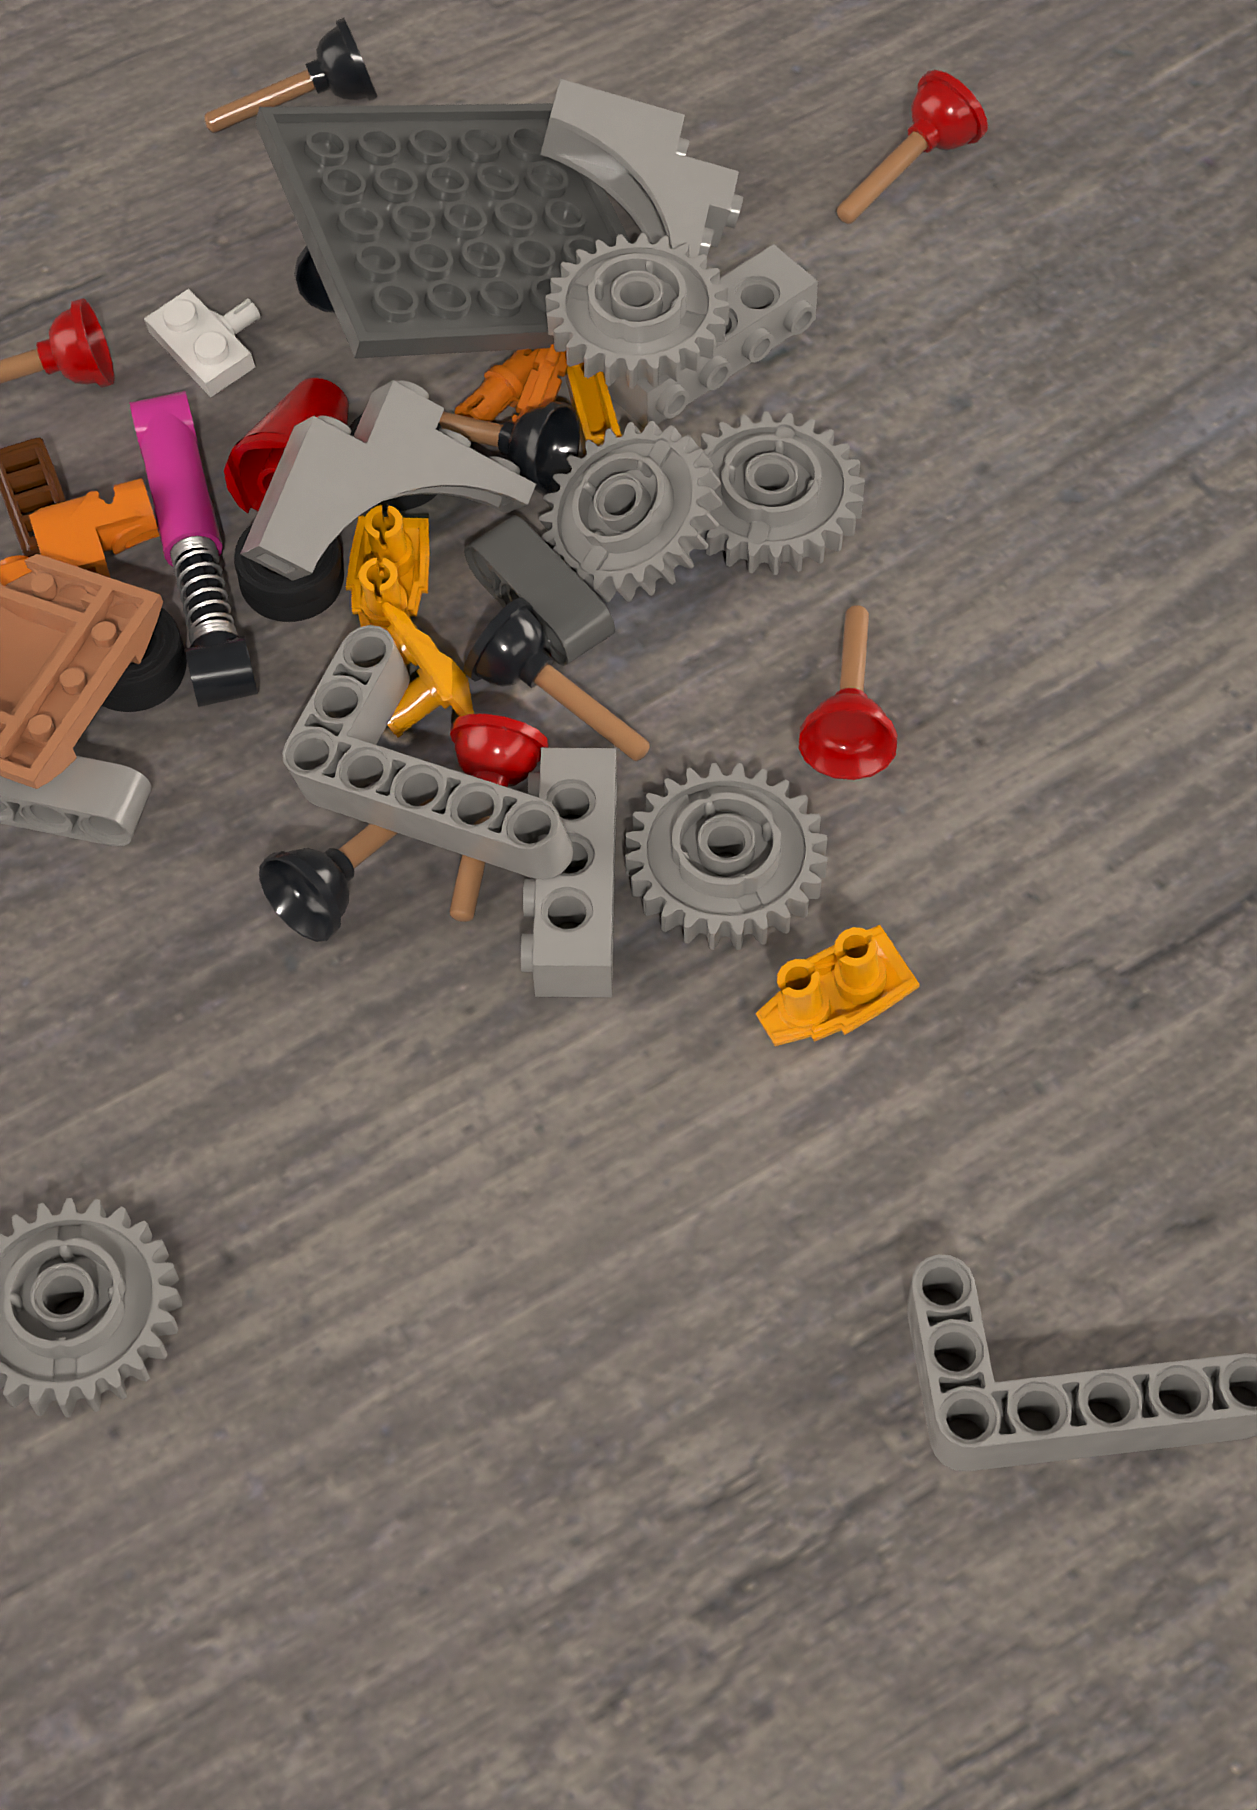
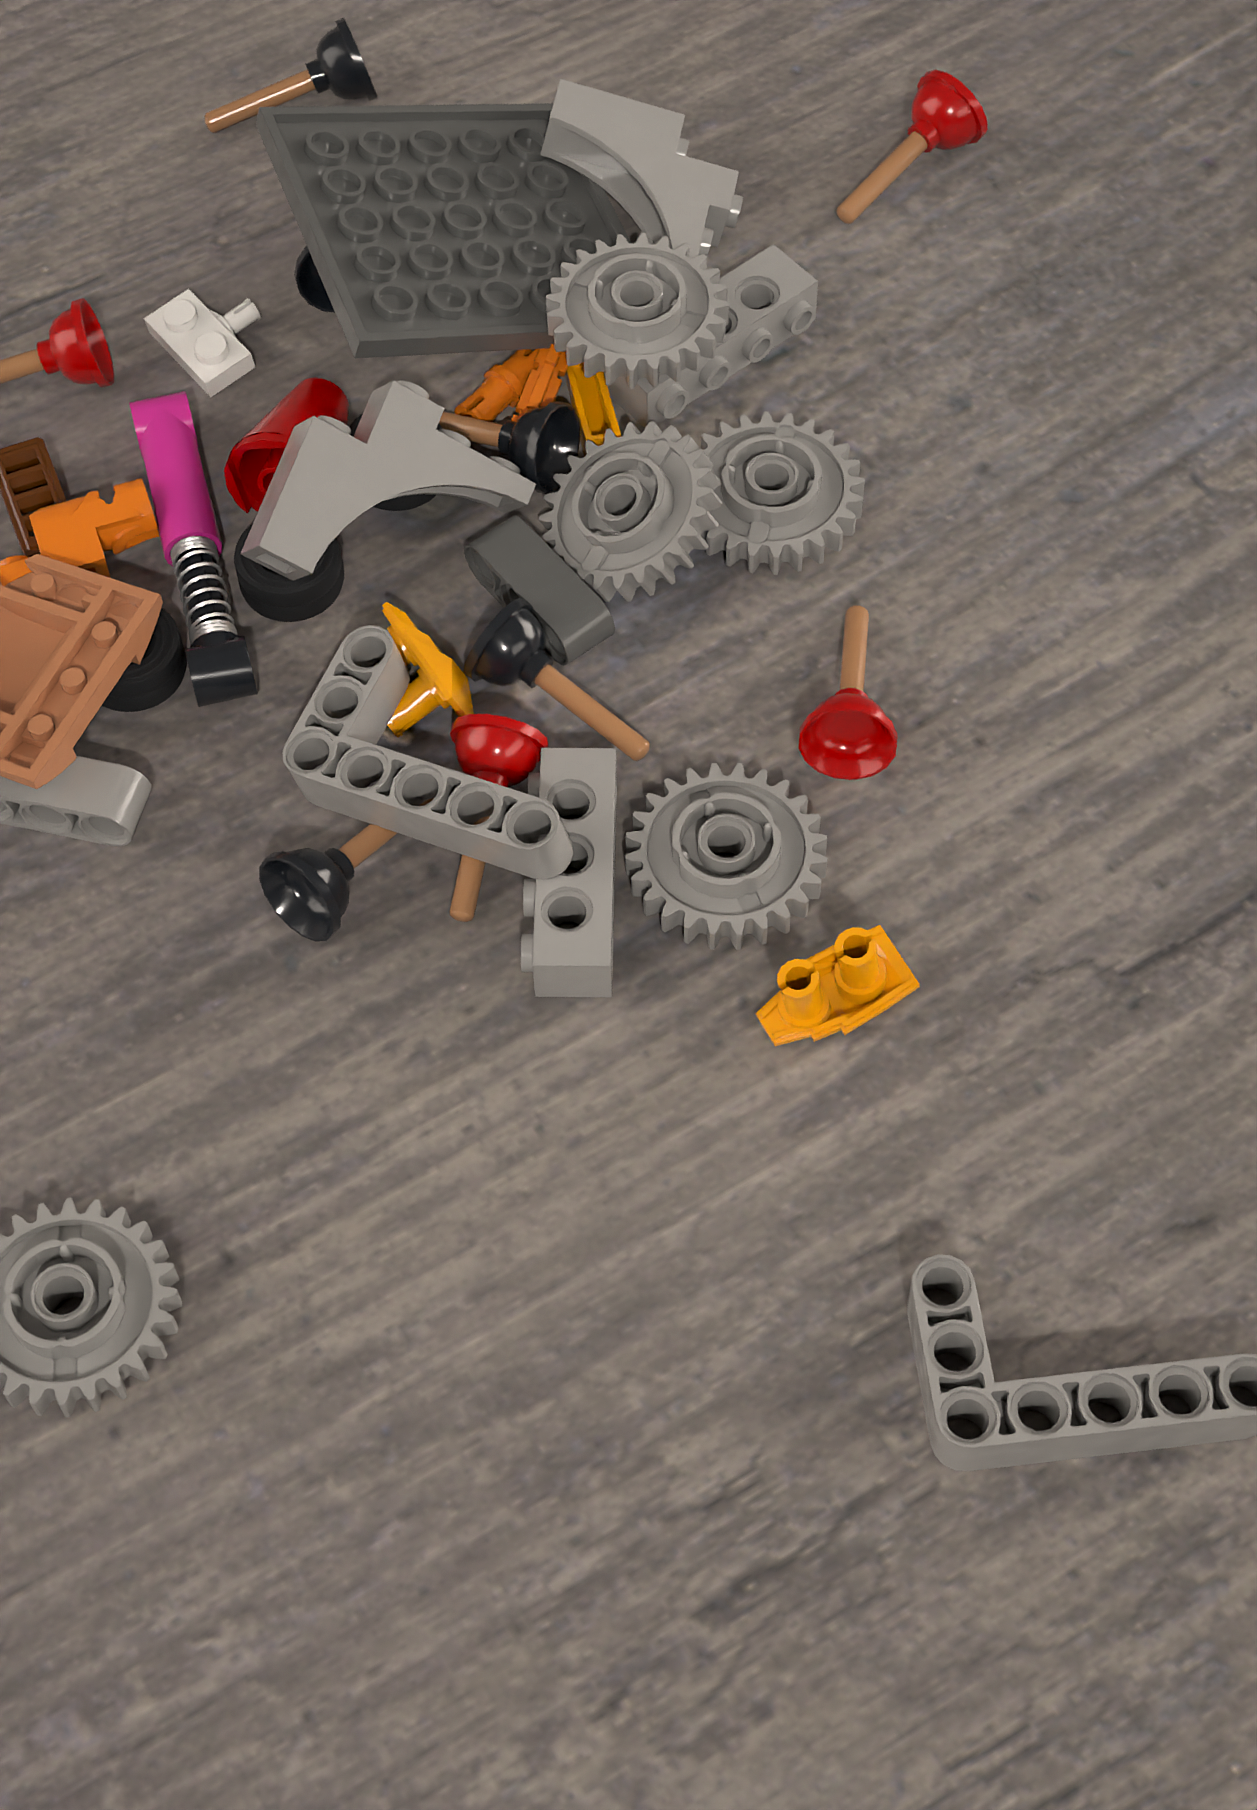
(388, 565): light orange connector -> none

